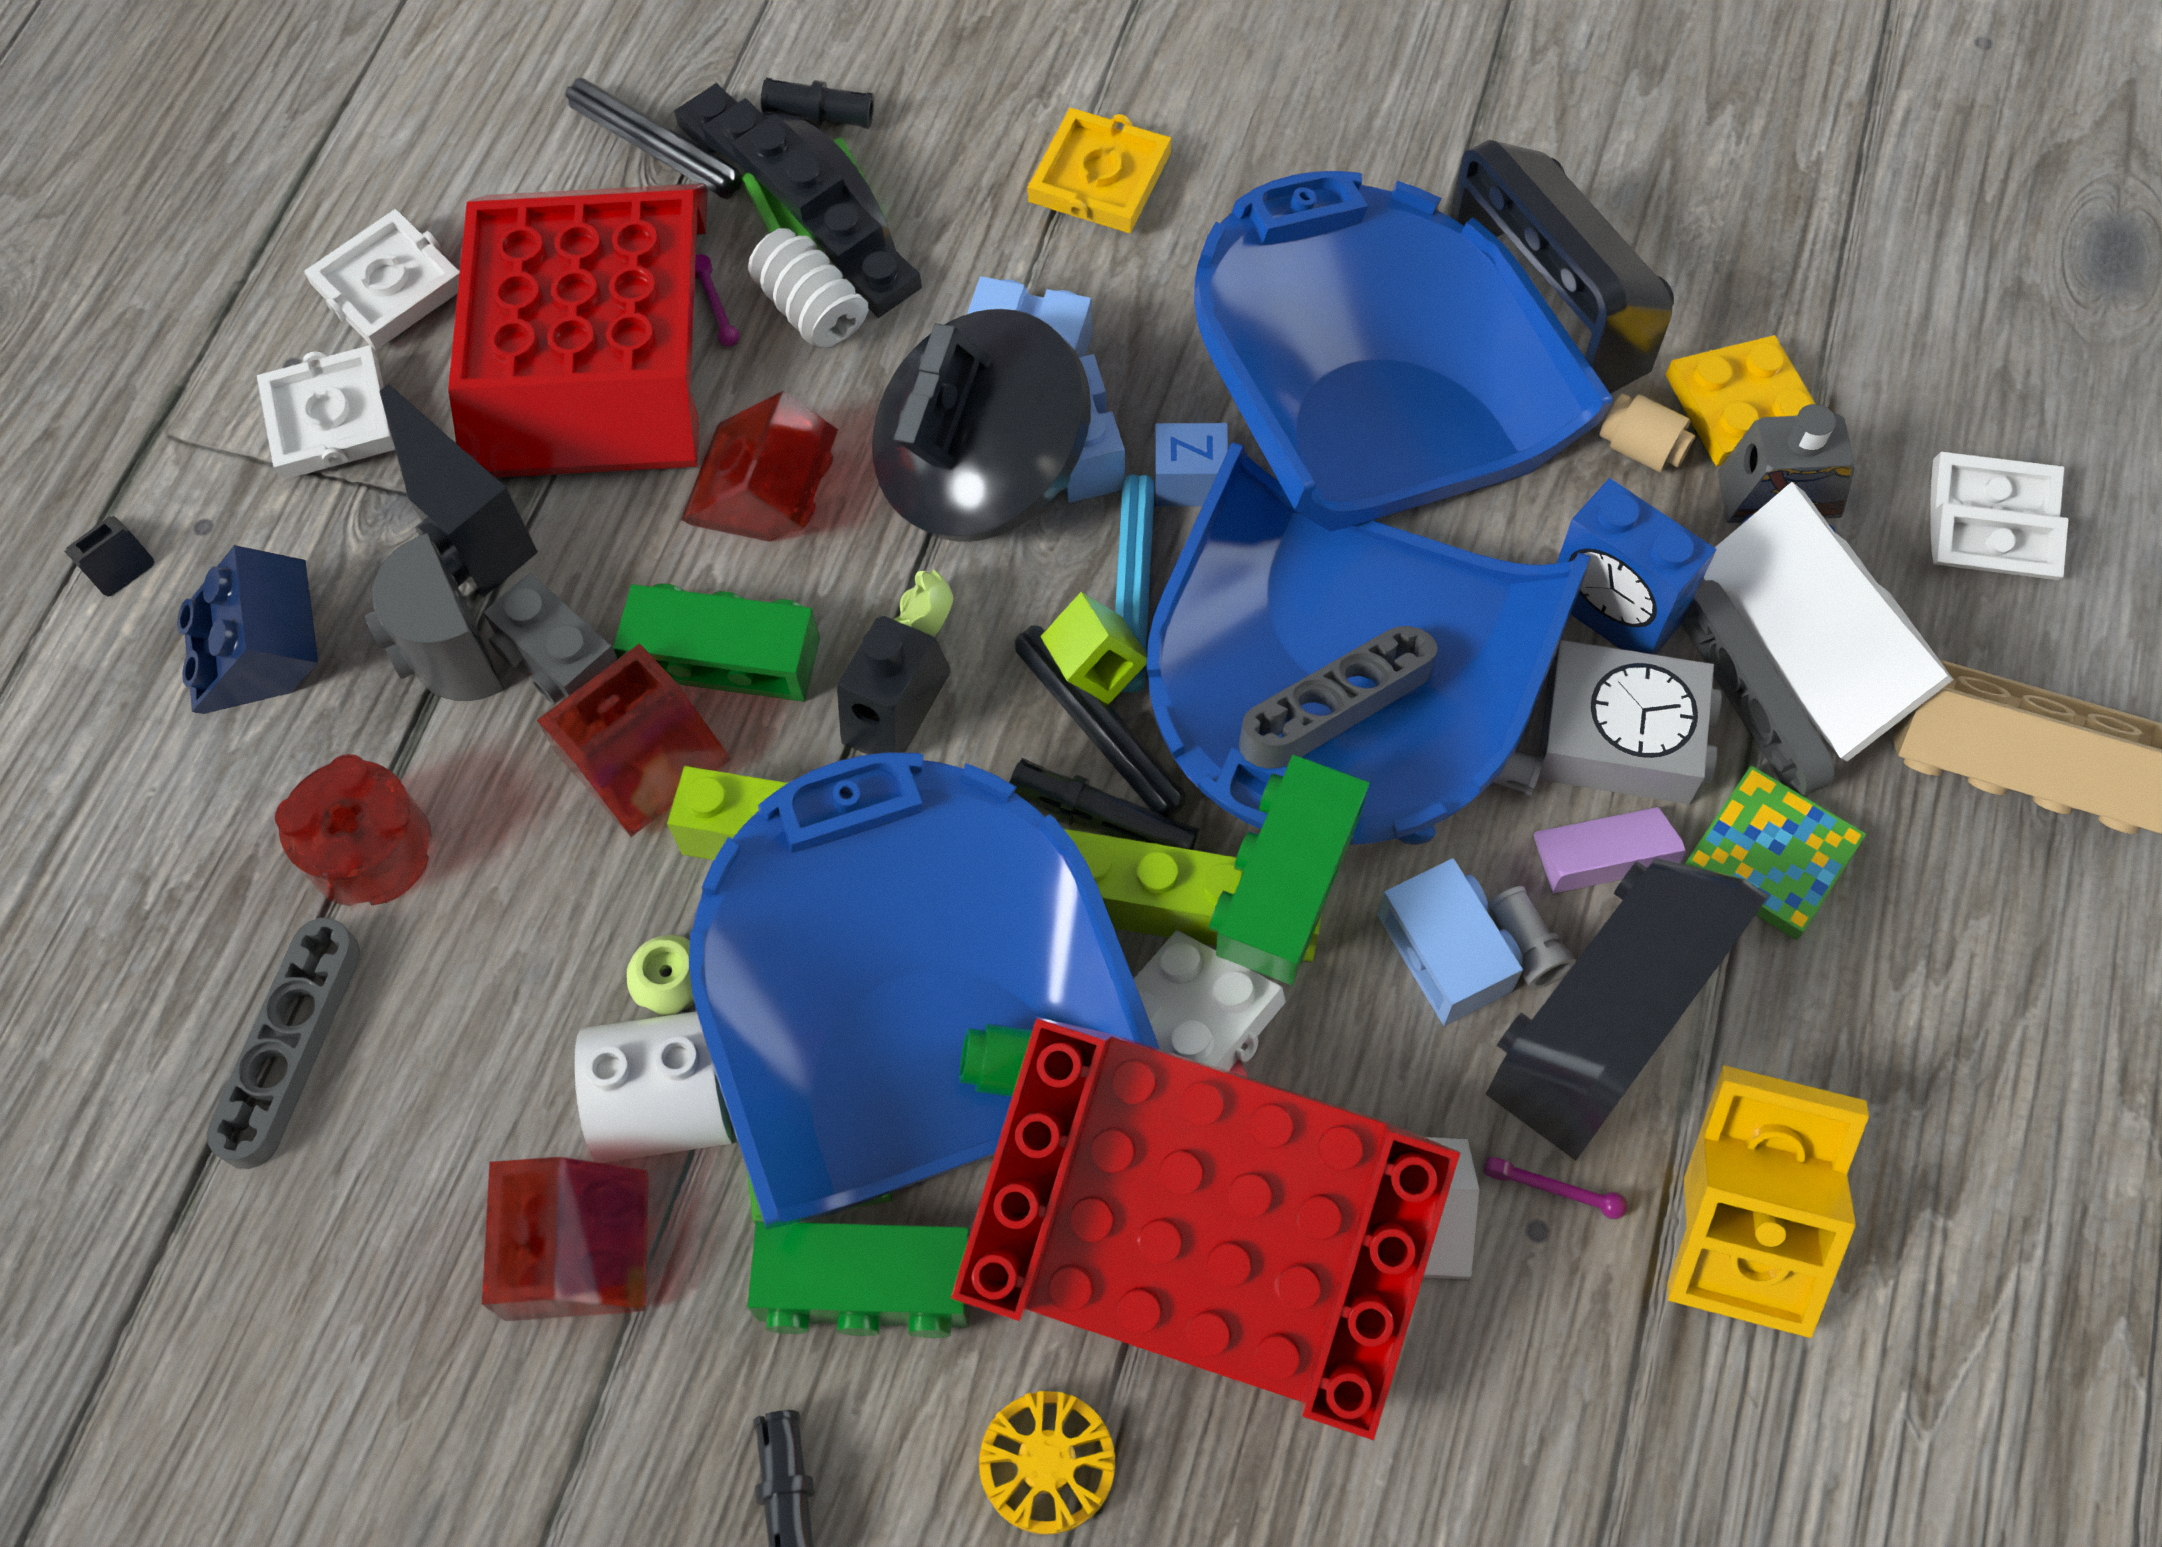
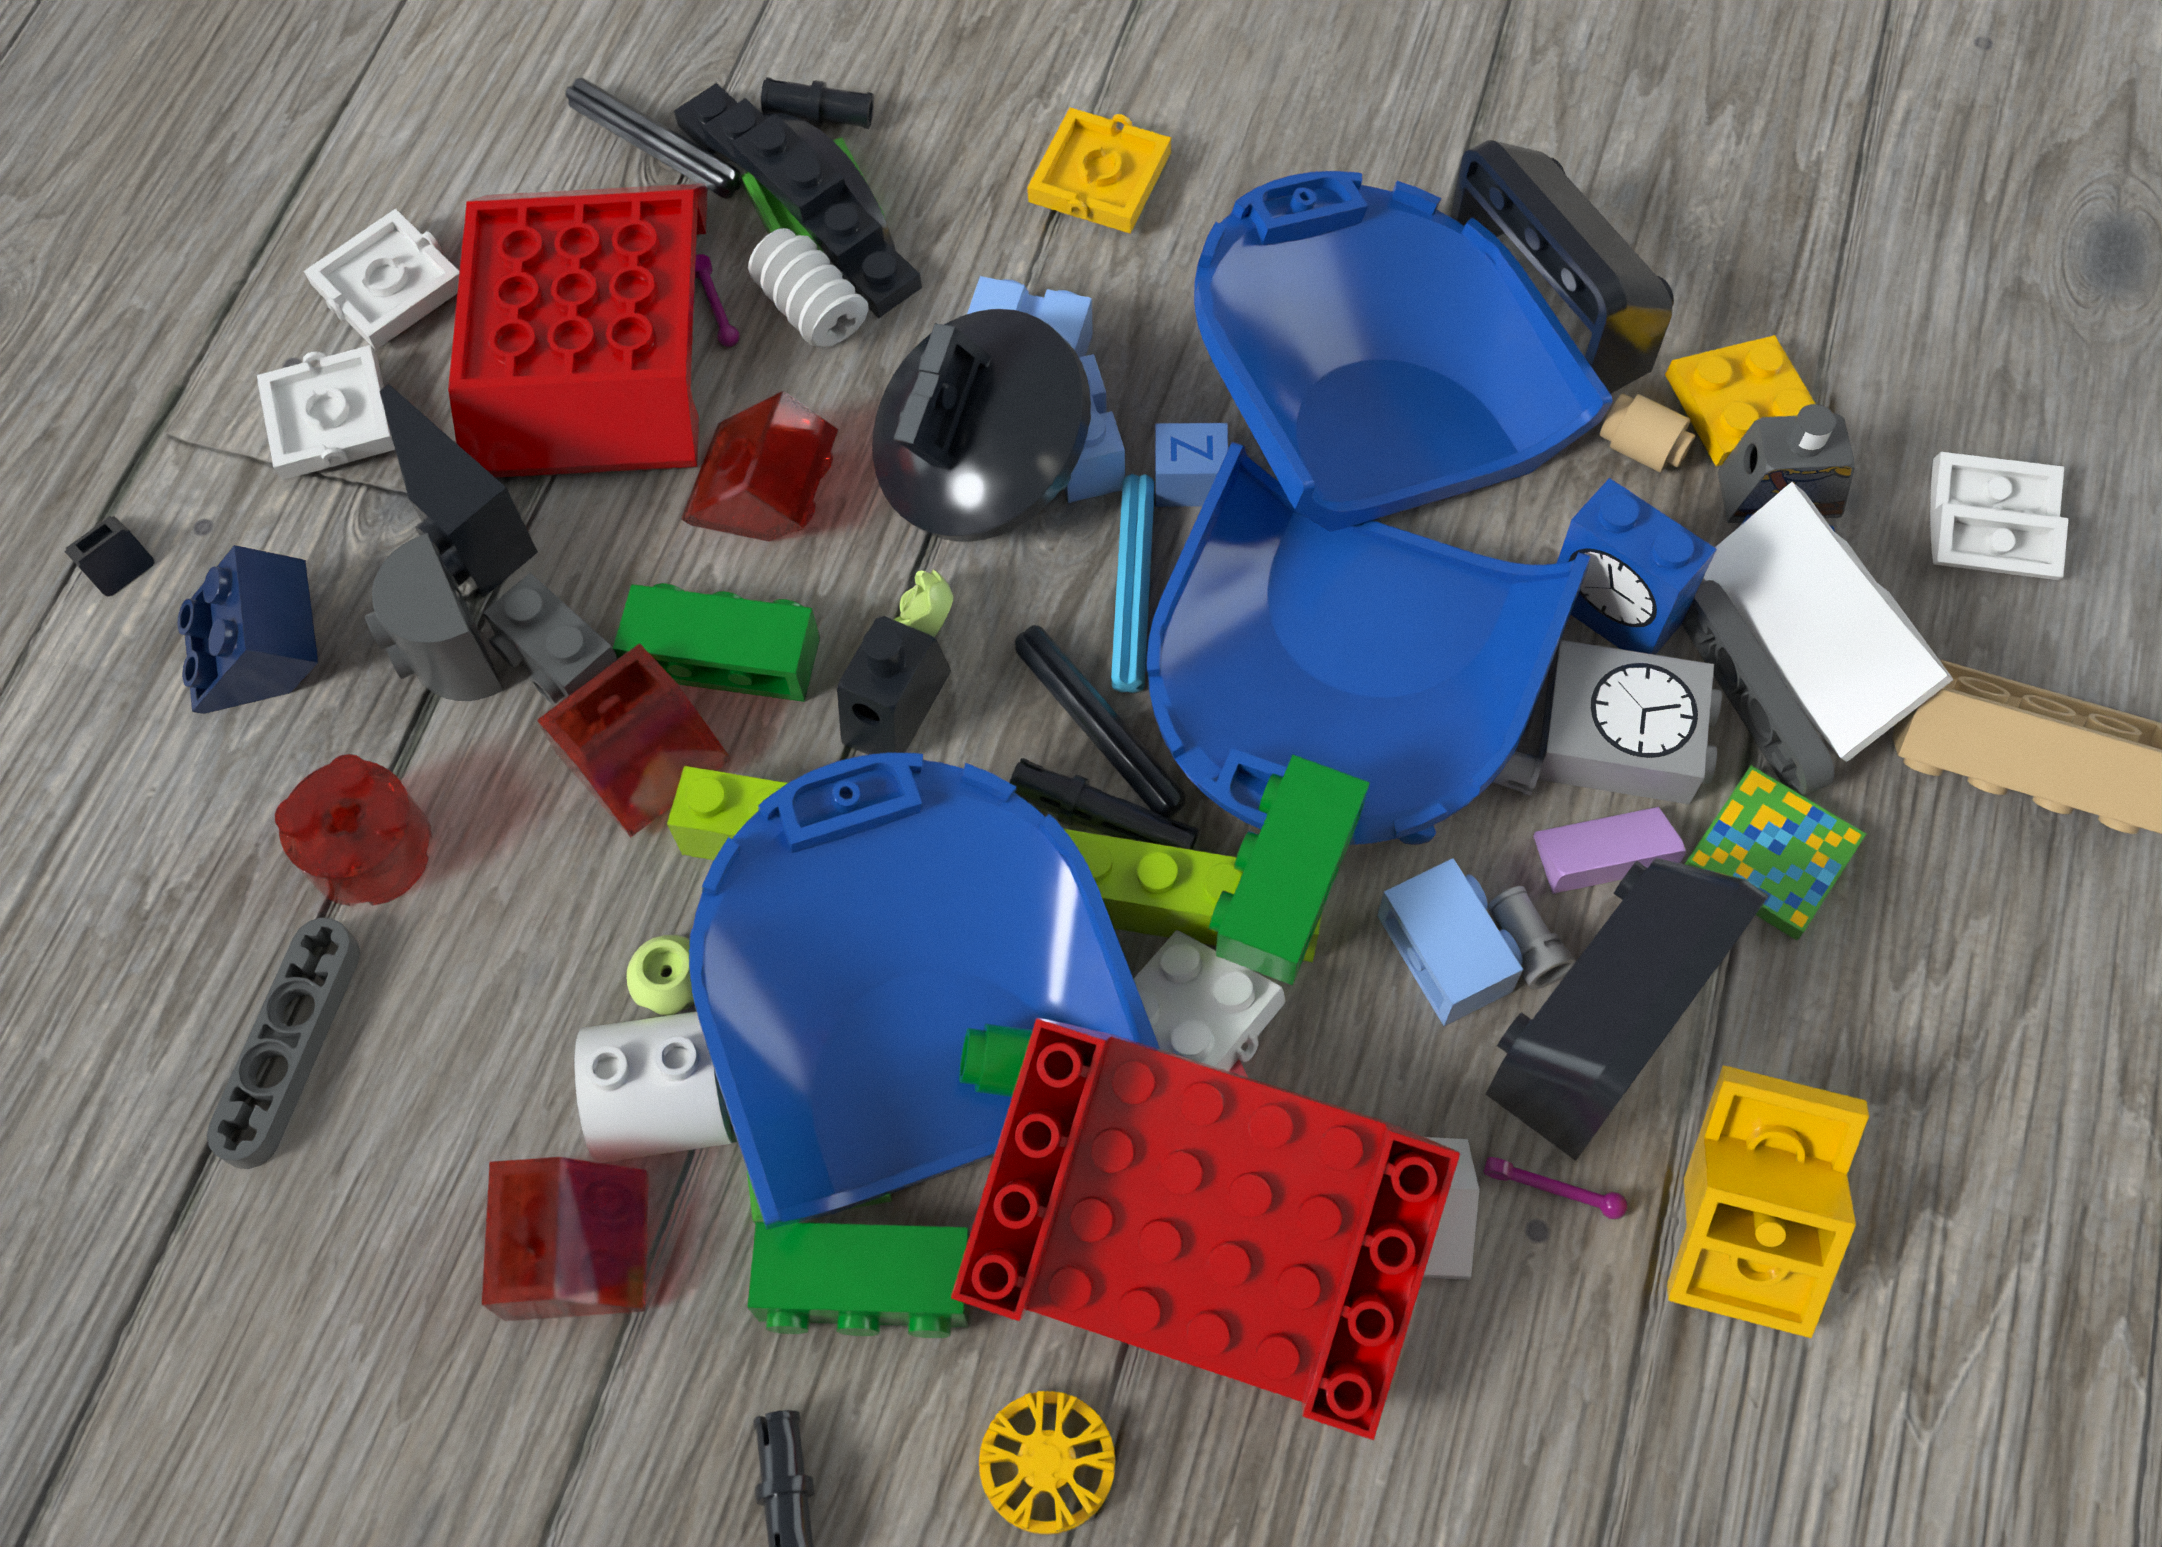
(1094, 648): lime brick -> none
(1330, 687): dark grey beam -> none

